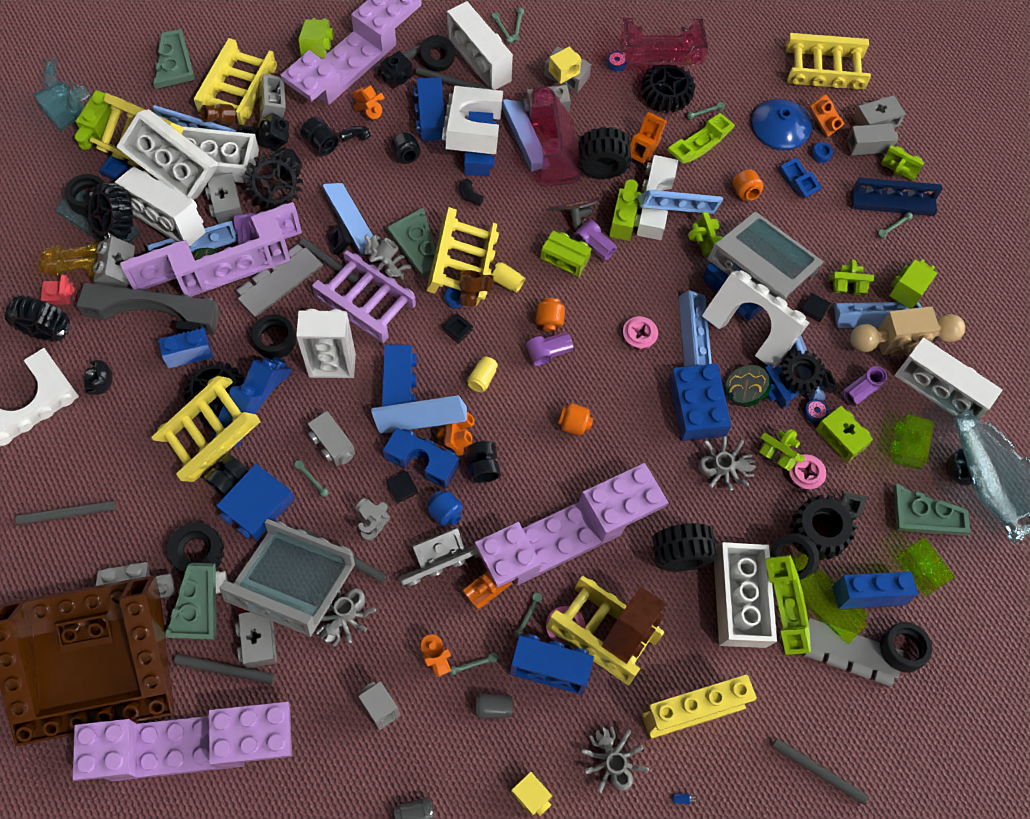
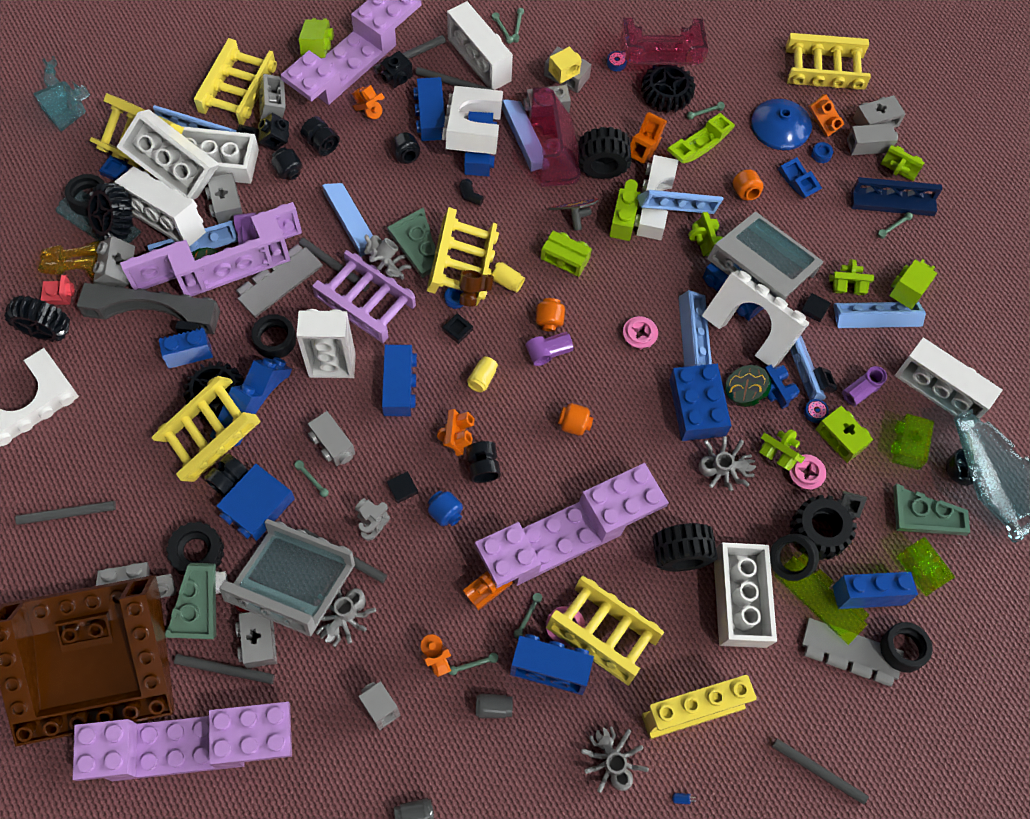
(92, 120): lime brick -> none
(98, 378): black hair -> none
(174, 61): sand green wing -> none
(221, 114): reddish brown piece -> none
(278, 162): black gear -> none
(339, 239): black tile -> none
(355, 131): black arm -> none
(406, 446): blue arch -> none
(420, 414): light blue slope -> none
(437, 554): light grey bracket -> none
(443, 43): black tyre -> none
(532, 795): light yellow brick -> none
(591, 235): medium lavender piece -> none
(635, 626): copper brick -> none
(791, 604): lime slope -> none
(808, 361): black tyre -> none
(905, 329): tan brick -> none

